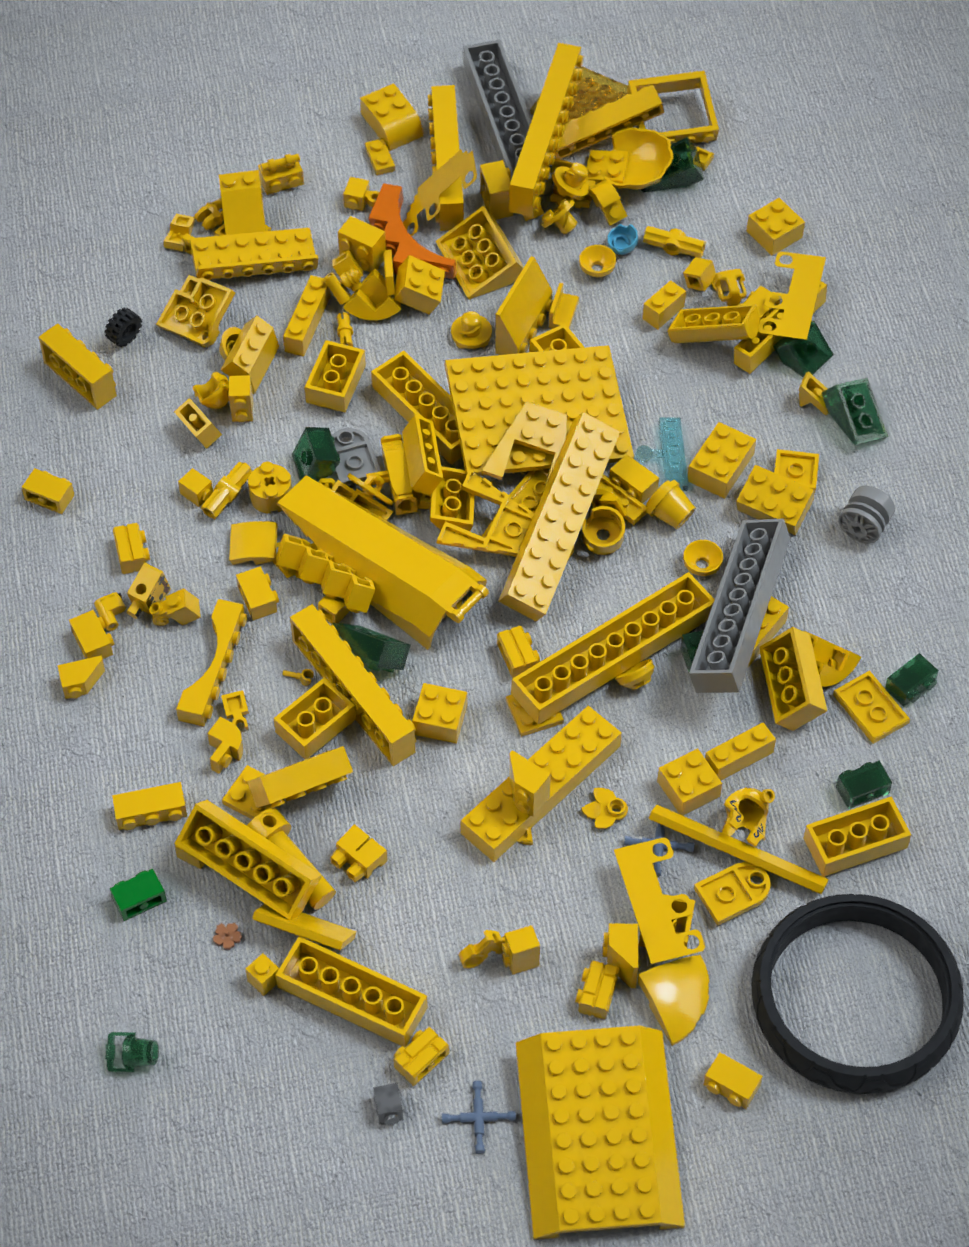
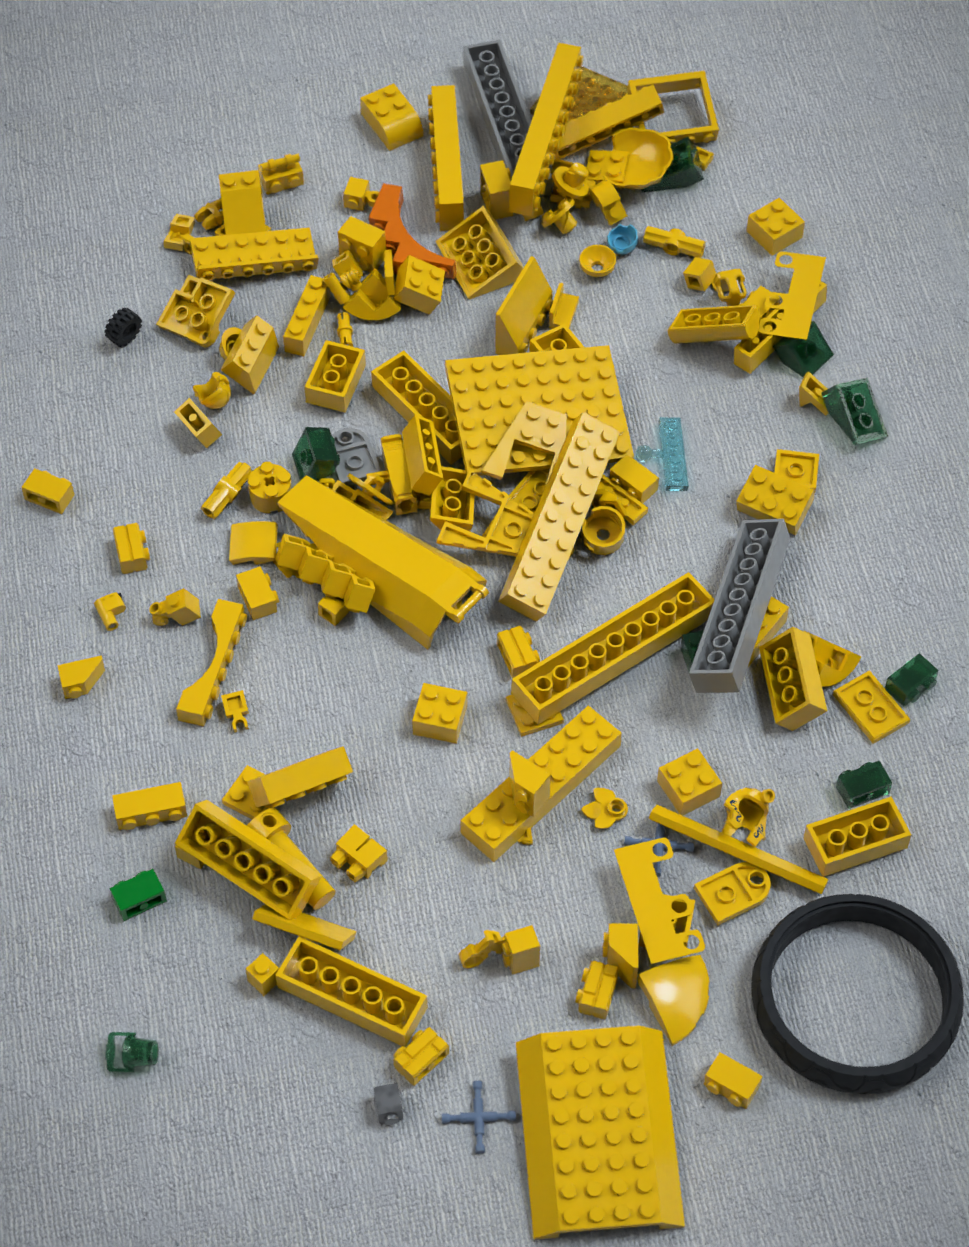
(78, 366): yellow brick -> none
(90, 635): yellow brick -> none
(148, 587): yellow torso -> none
(195, 487): yellow brick -> none
(228, 744): yellow brick -> none
(228, 936): nougat plant -> none
(241, 398): yellow brick -> none
(301, 676): yellow hand -> none
(314, 718): yellow brick -> none
(339, 666): yellow brick -> none
(374, 647): clear green slope -> none
(379, 156): yellow plate -> none
(438, 182): yellow piece -> none
(471, 331): yellow plate -> none
(637, 675): yellow piece -> none
(664, 304): yellow brick -> none
(670, 504): yellow piece -> none
(705, 551): yellow piece -> none
(721, 460): yellow brick -> none
(741, 751): yellow brick -> none
(866, 514): light grey wheel -> none

